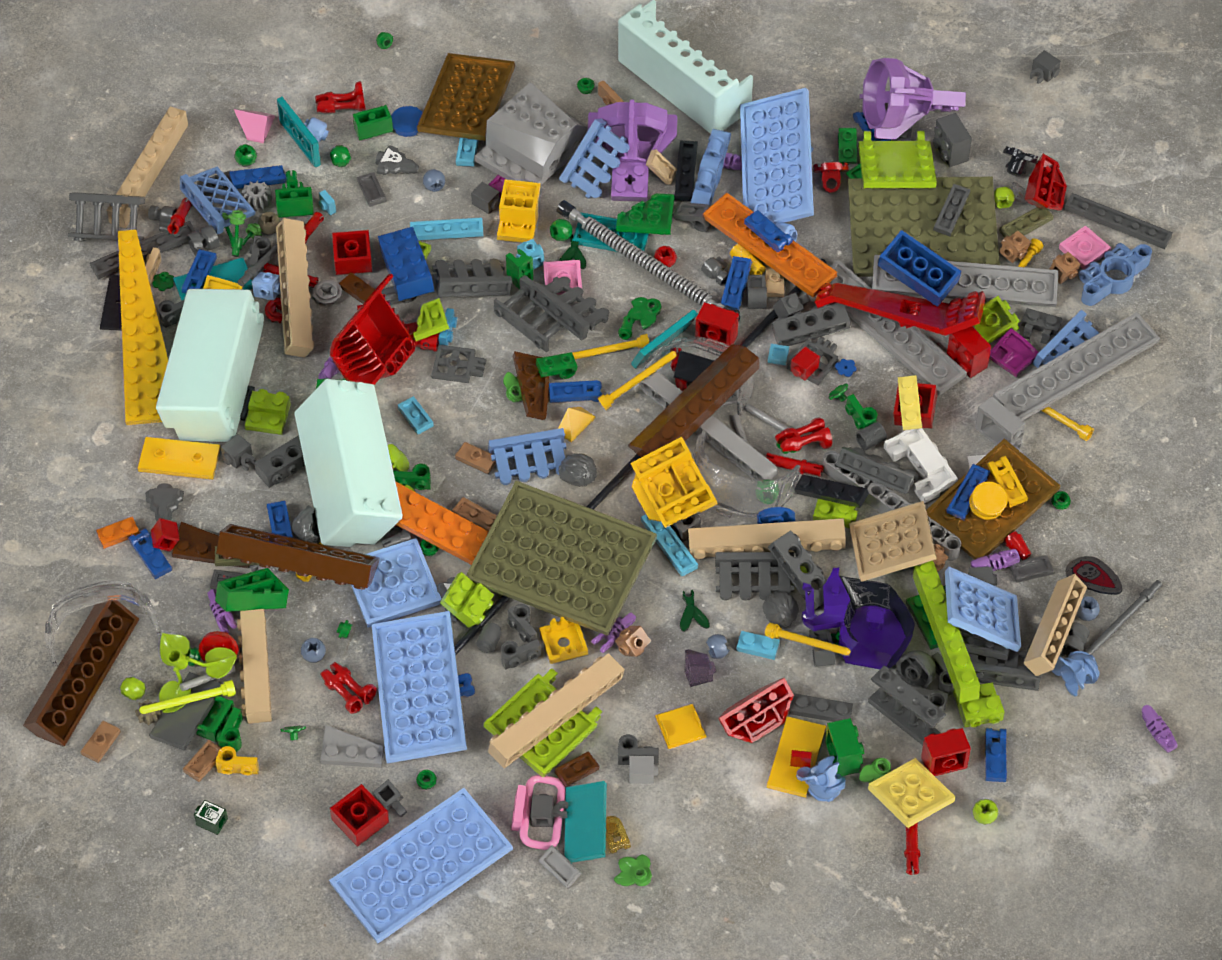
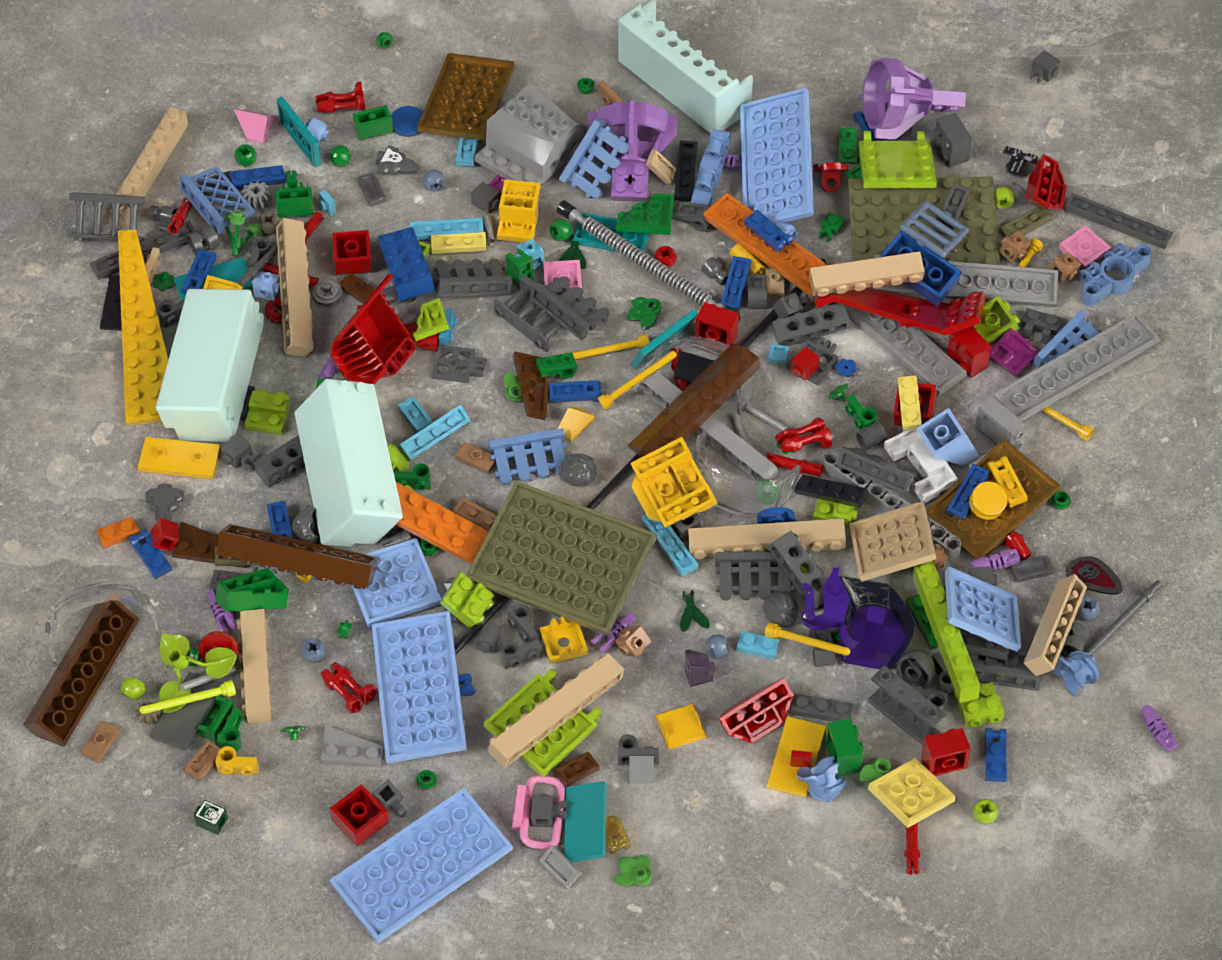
(434, 432): none -> medium azure plate
(458, 243): none -> light yellow plate
(488, 228): none -> light grey piece
(625, 331): green pin -> none
(831, 225): none -> green plate
(866, 274): none -> tan brick
(945, 216): none -> sand blue bar
(947, 439): none -> light blue slope

